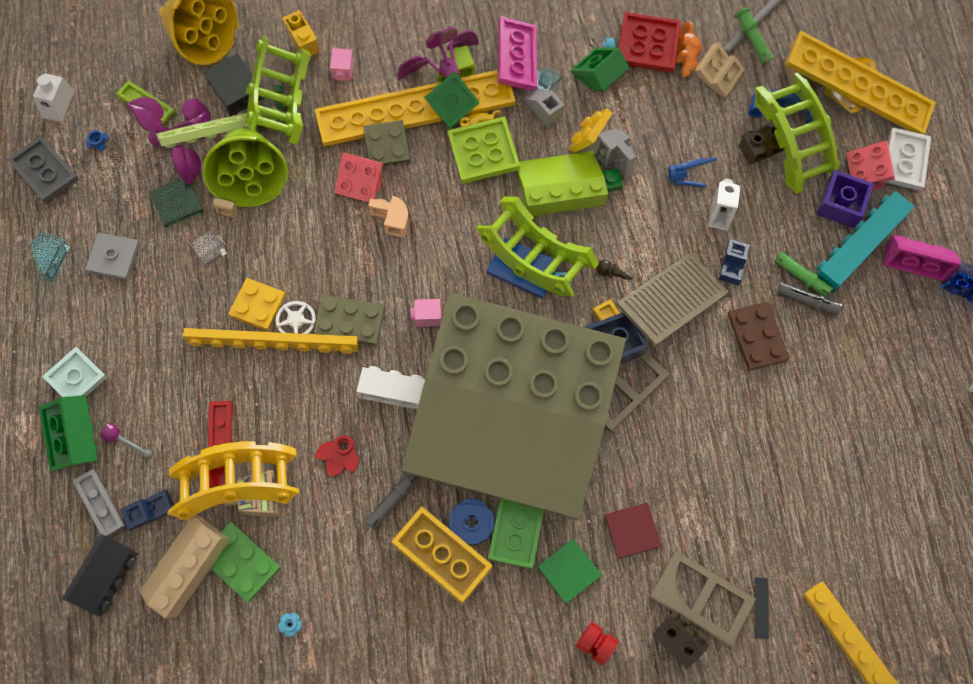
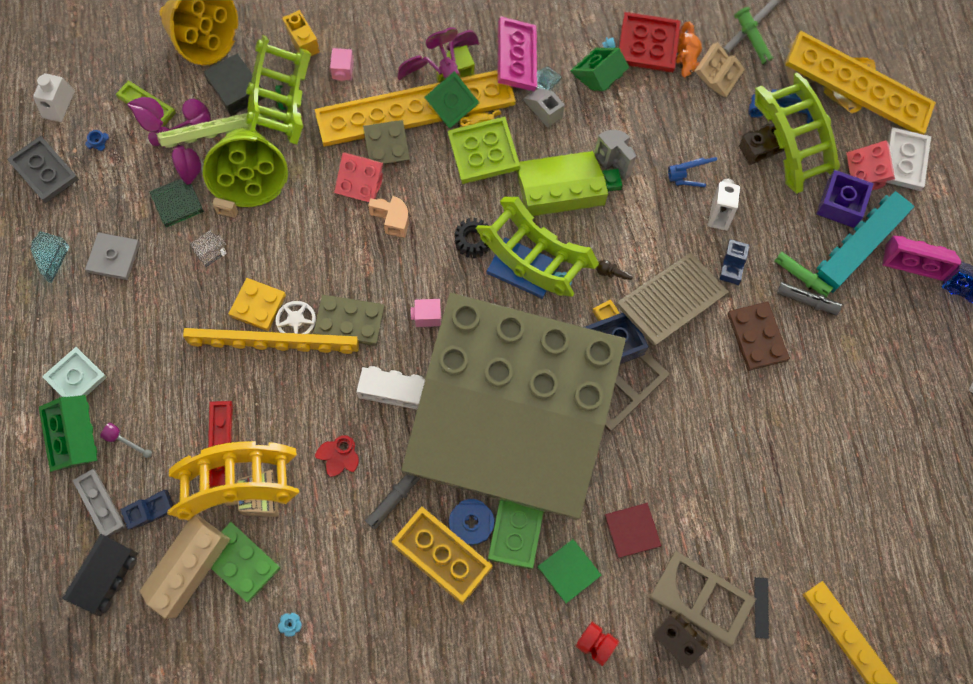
(463, 245): none -> black tyre
(589, 131): yellow plate -> none

